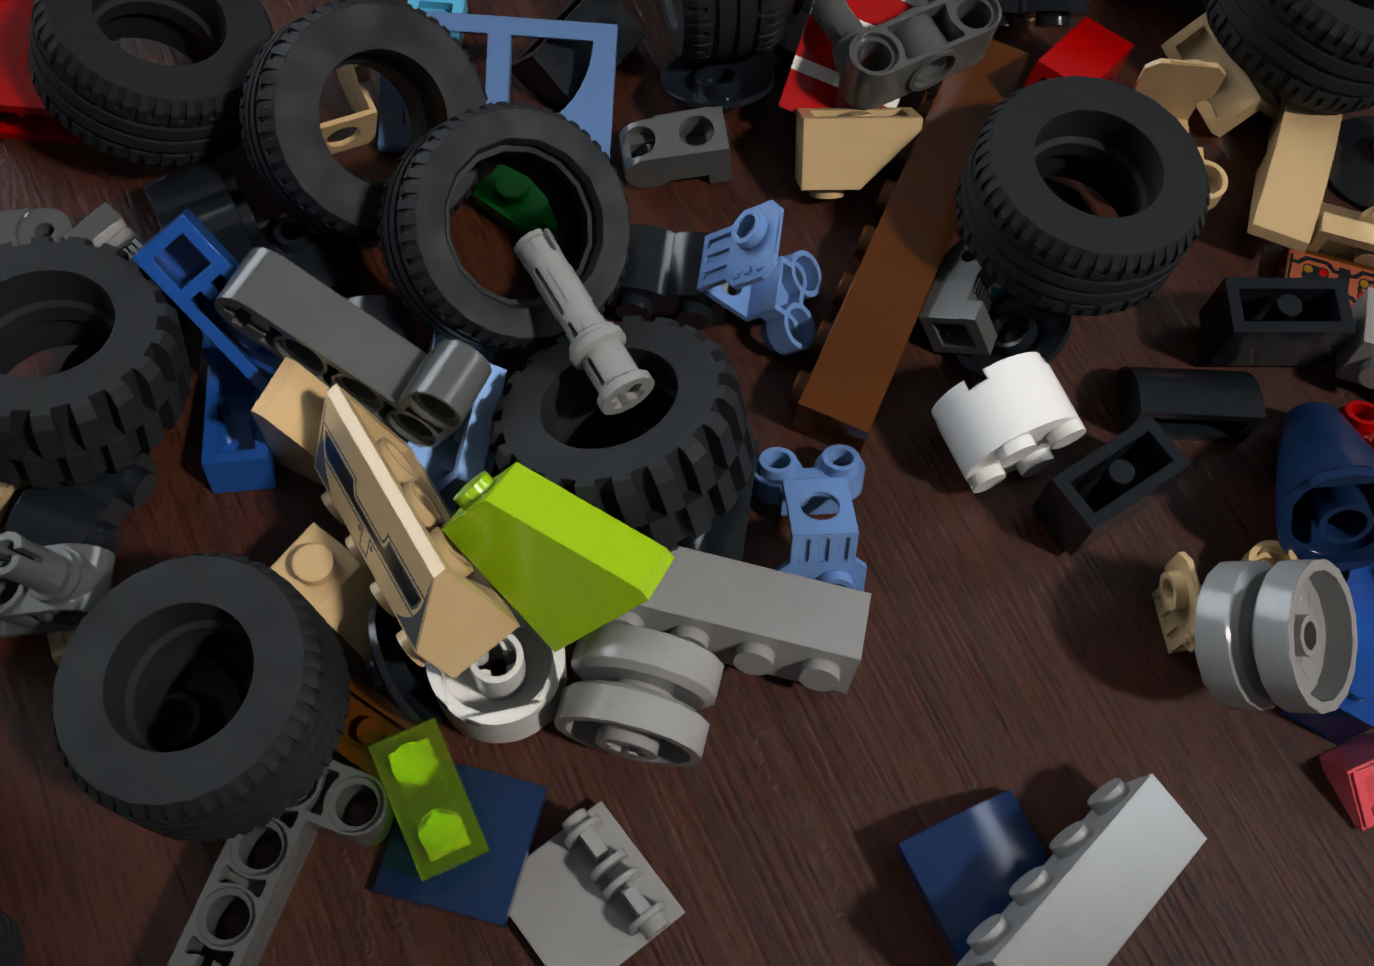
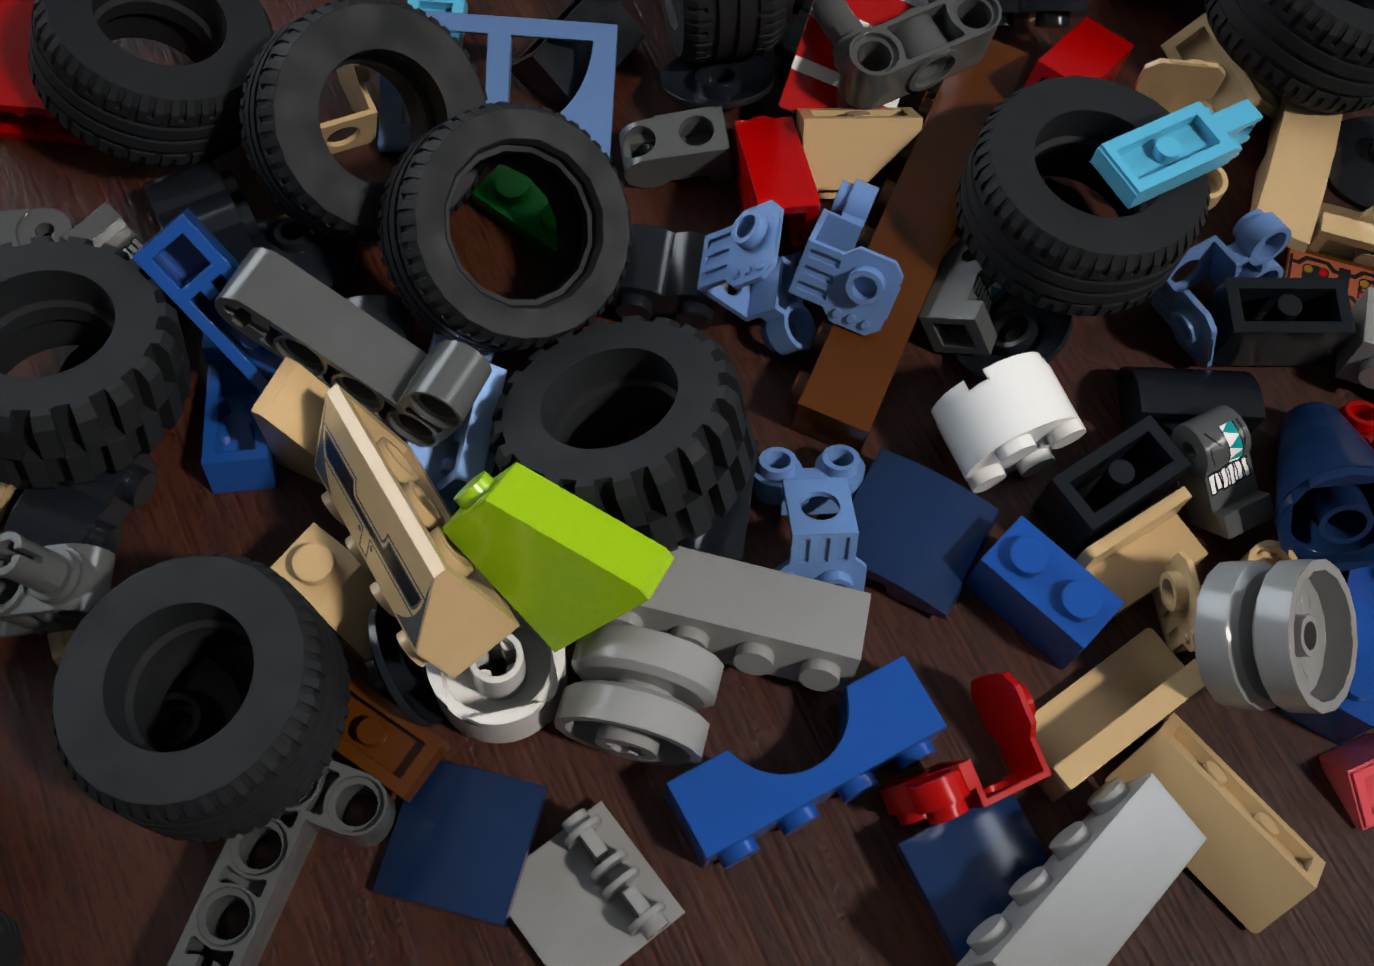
(429, 799): clear neon green piece -> none
(595, 343): light grey pin -> none
(731, 804): none -> blue arch
(773, 166): none -> red slope
(847, 281): none -> medium blue piece
(919, 532): none -> dark blue slope
(953, 786): none -> red piece
(1043, 592): none -> blue brick
(1111, 709): none -> tan panel
(1137, 551): none -> tan panel
(1173, 150): none -> medium azure hinge
(1221, 474): none -> dark grey leg
(1250, 852): none -> tan panel
(1256, 244): none -> medium blue piece

